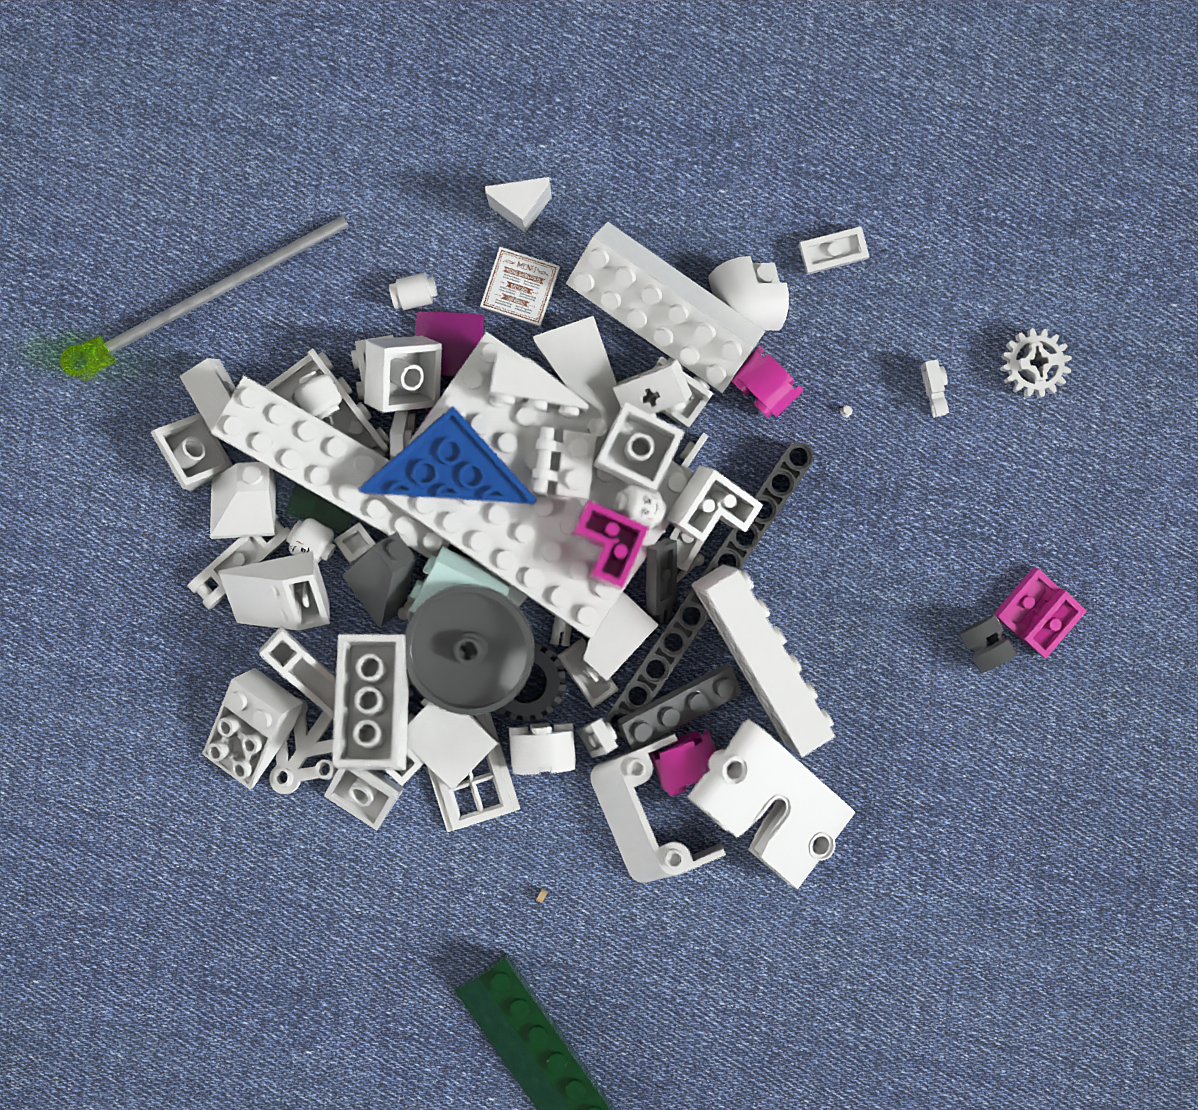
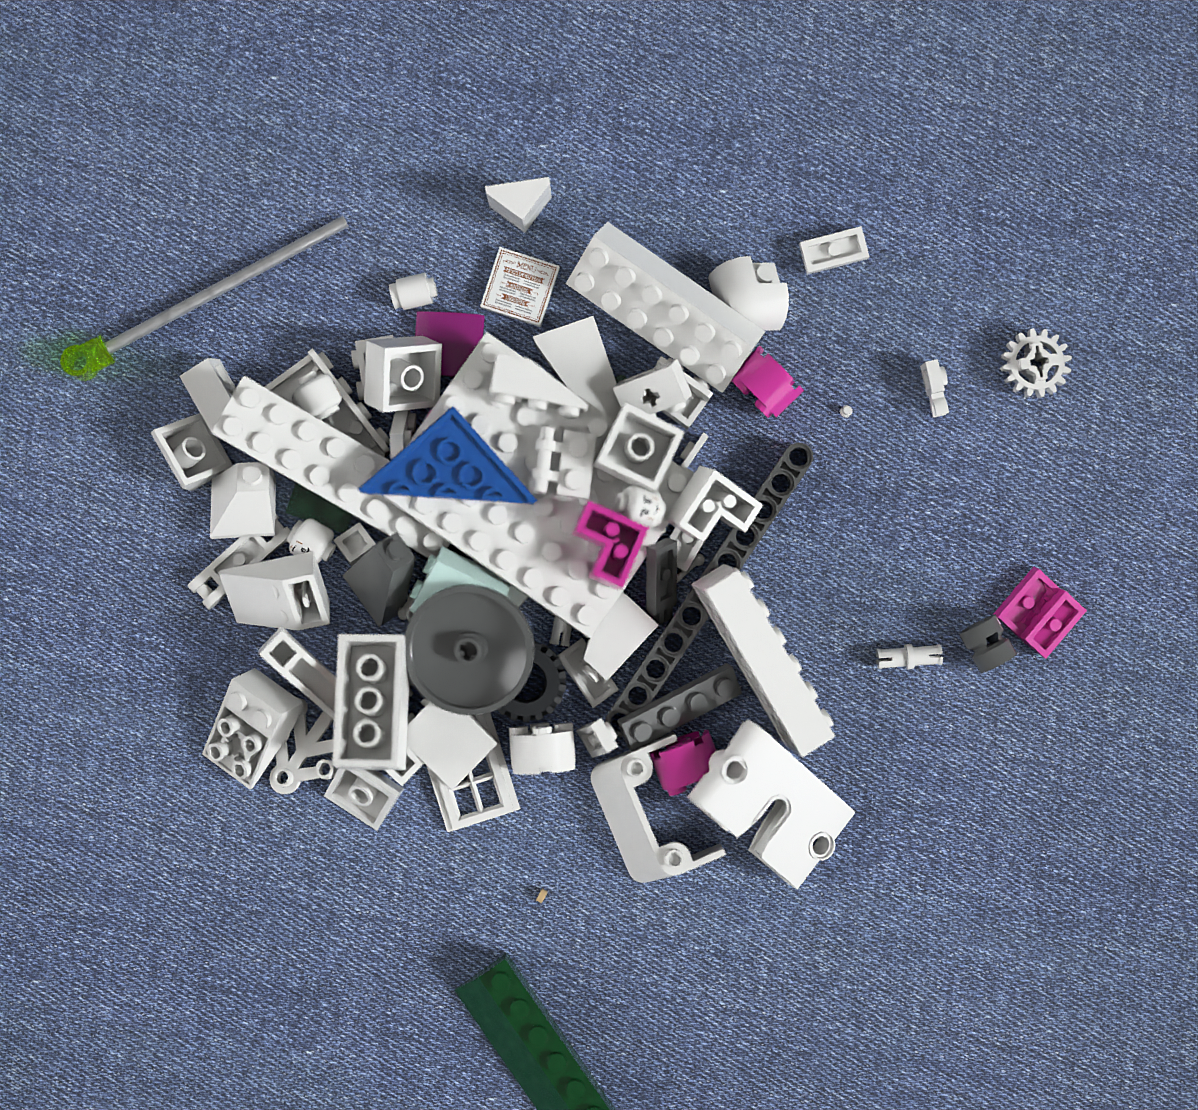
(909, 656): none -> white pin

